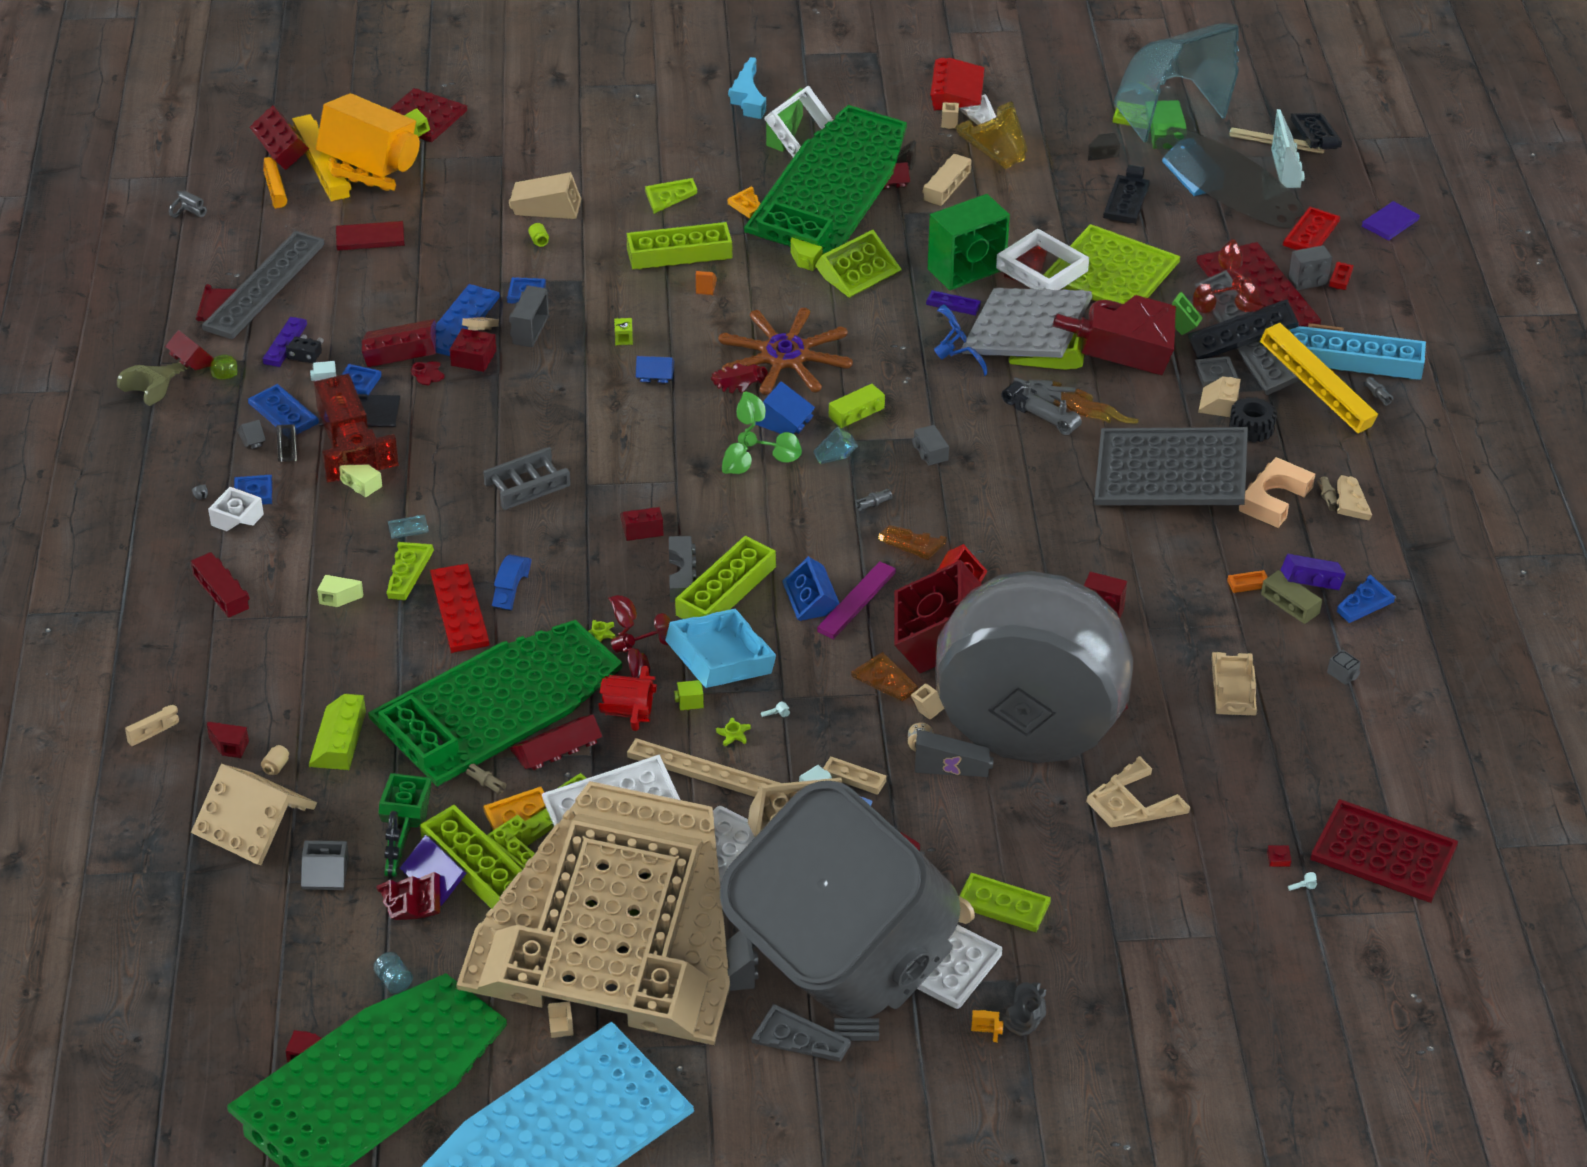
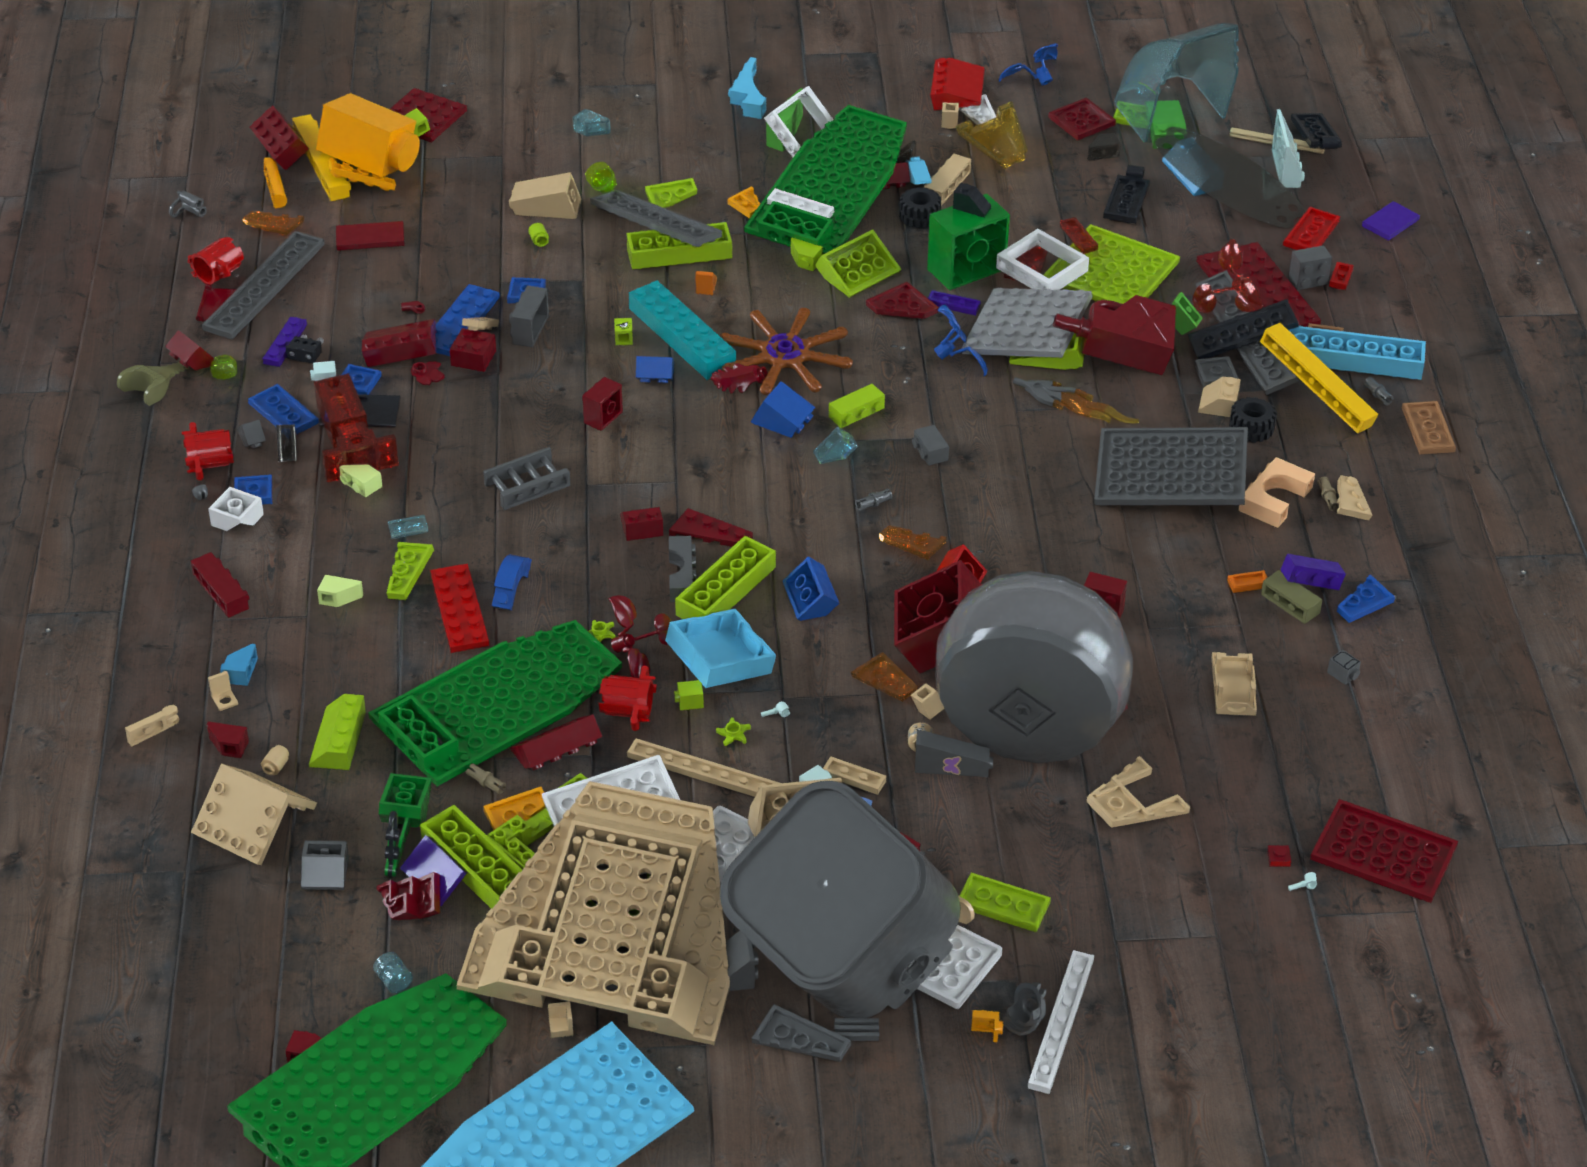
(206, 449): none -> red container
(216, 261): none -> red container
(220, 688): none -> tan bracket
(240, 665): none -> dark azure slope
(268, 222): none -> clear orange wing
(414, 306): none -> dark red arm
(590, 123): none -> clear light blue slope
(601, 177): none -> clear neon green piece
(602, 403): none -> dark red brick
(656, 218): none -> dark grey plate
(681, 328): none -> teal brick
(708, 528): none -> dark red wing
(736, 458): bright green plant -> none
(800, 203): none -> white plate
(856, 600): magenta tile -> none
(902, 301): none -> dark red plate
(917, 206): none -> black tyre
(918, 171): none -> medium azure slope
(970, 200): none -> black slope
(1026, 400): dark grey piece -> none
(1044, 53): none -> blue plant
(1061, 1022): none -> white plate
(1079, 235): none -> clear red plate
(1082, 118): none -> dark red plate
(1428, 427): none -> medium nougat tile

